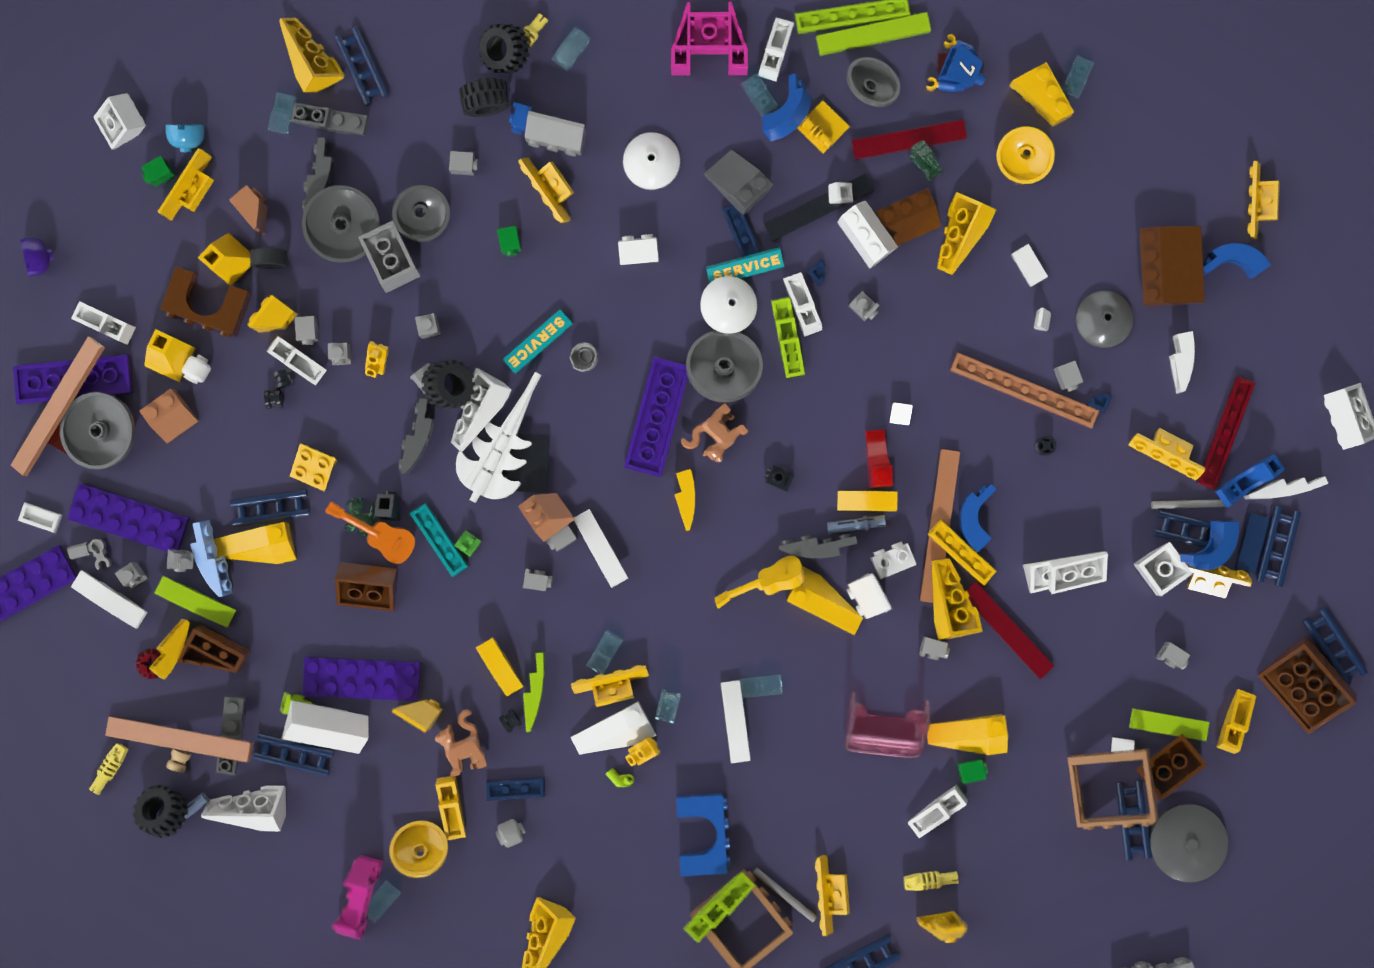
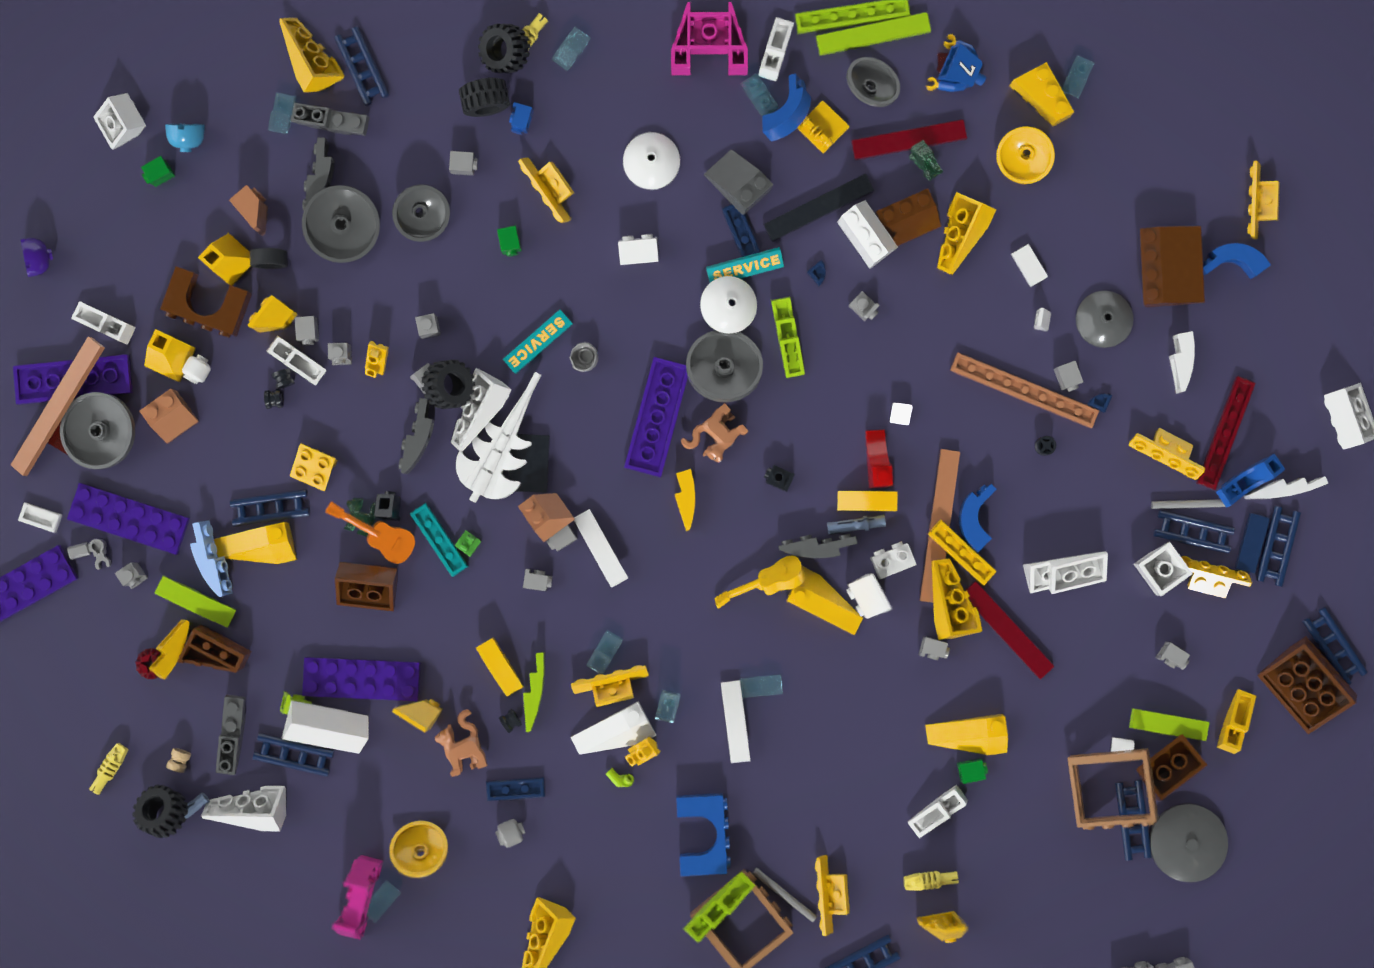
(109, 599): white slope -> none
(179, 739): nougat tile -> none
(180, 560): light grey brick -> none
(189, 187): yellow bracket -> none
(389, 257): light grey slope -> none
(450, 807): yellow slope -> none
(555, 133): light grey slope -> none
(803, 304): white slope -> none
(840, 192): white slope -> none
(885, 734): clear pink windscreen -> none
(1219, 548): blue arch -> none

